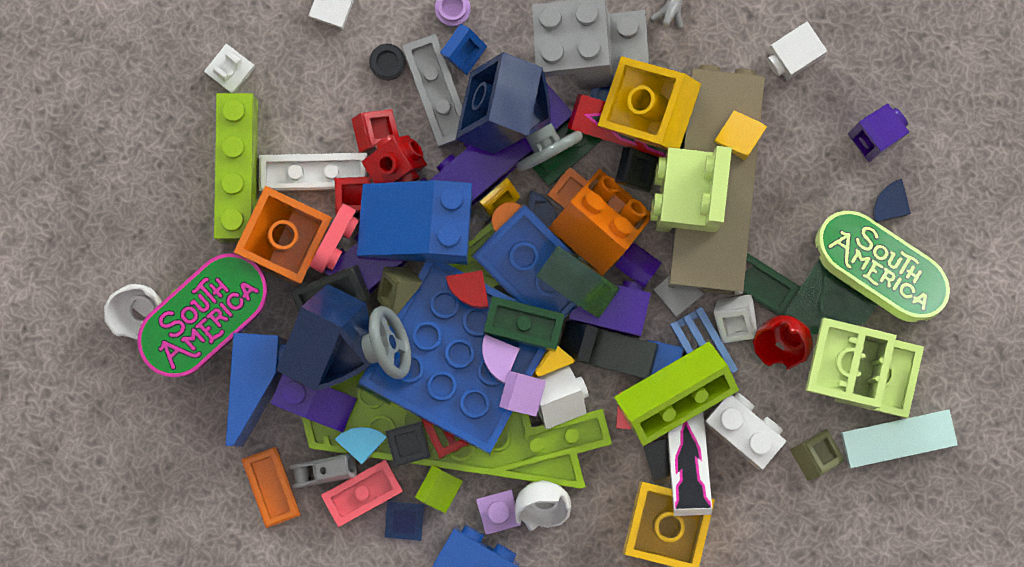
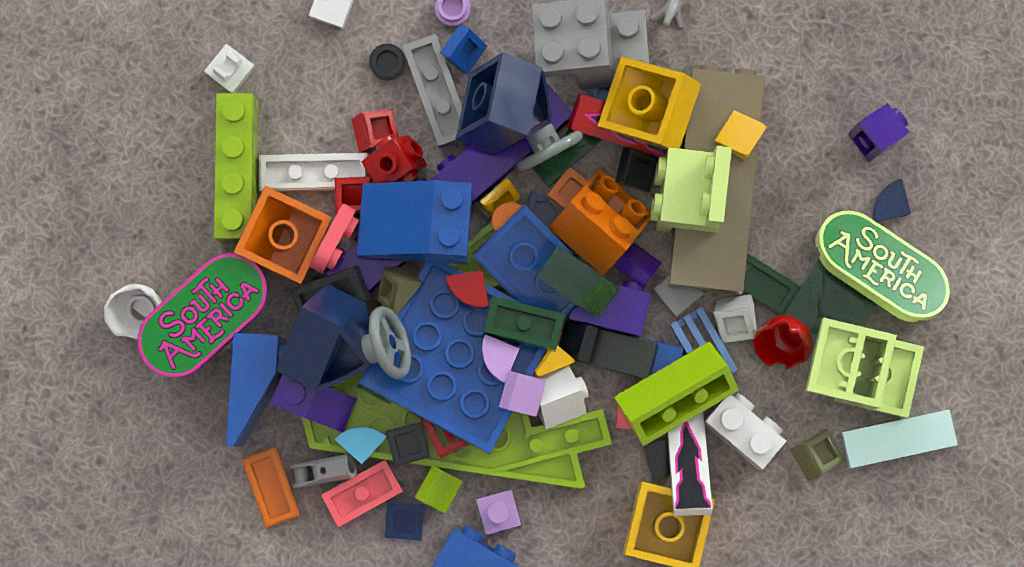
(542, 505): white hair -> none
(795, 52): white brick -> none

